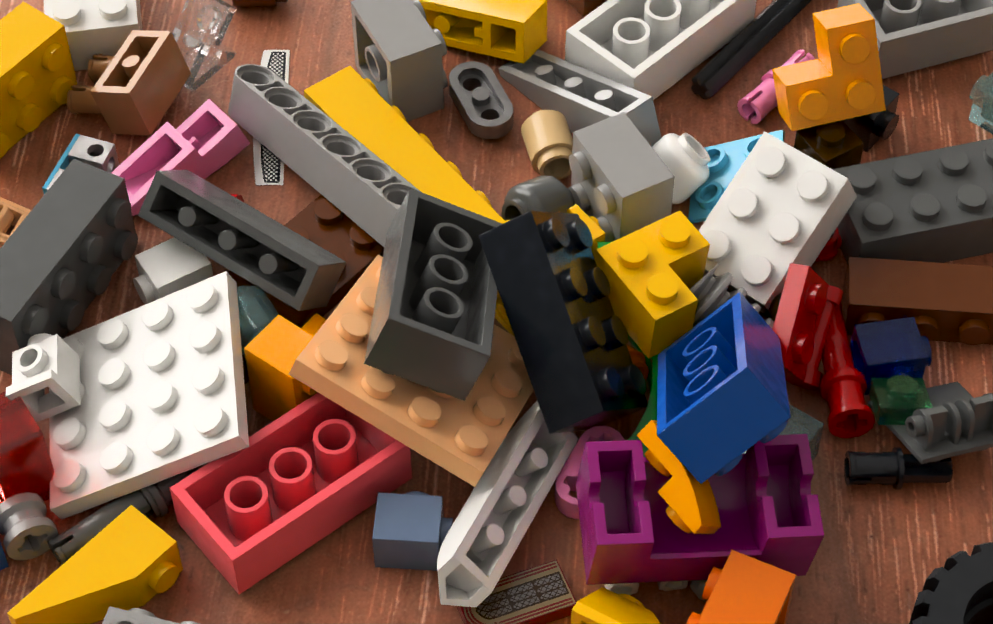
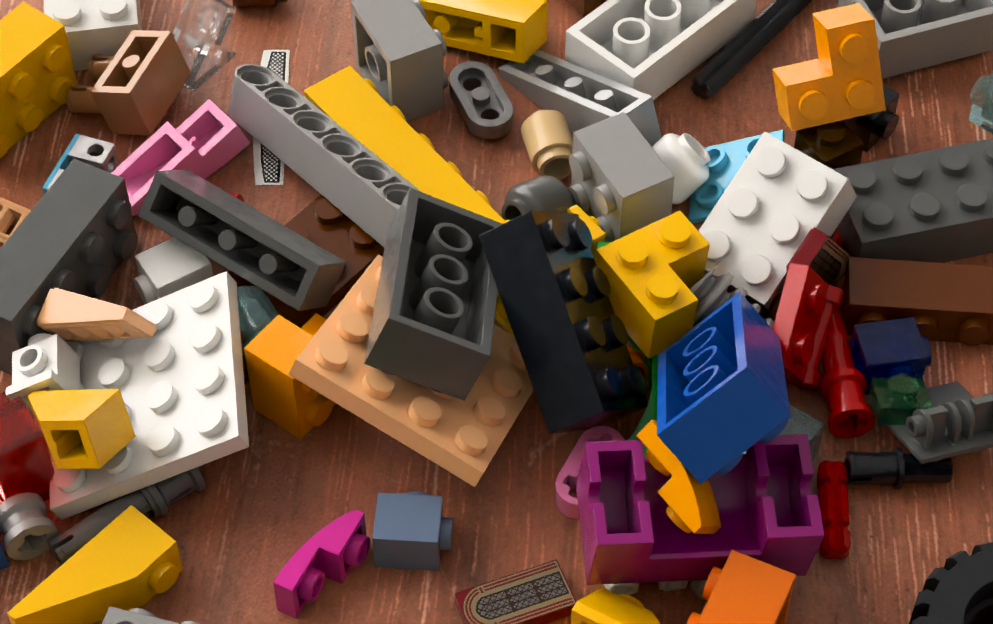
(82, 425): none -> yellow slope
(90, 319): none -> light nougat slope
(287, 489): coral brick -> none
(324, 555): none -> dark pink slope
(500, 510): white brick -> none
(763, 97): bright pink pin -> none
(822, 255): none -> tile
(834, 509): none -> red axle

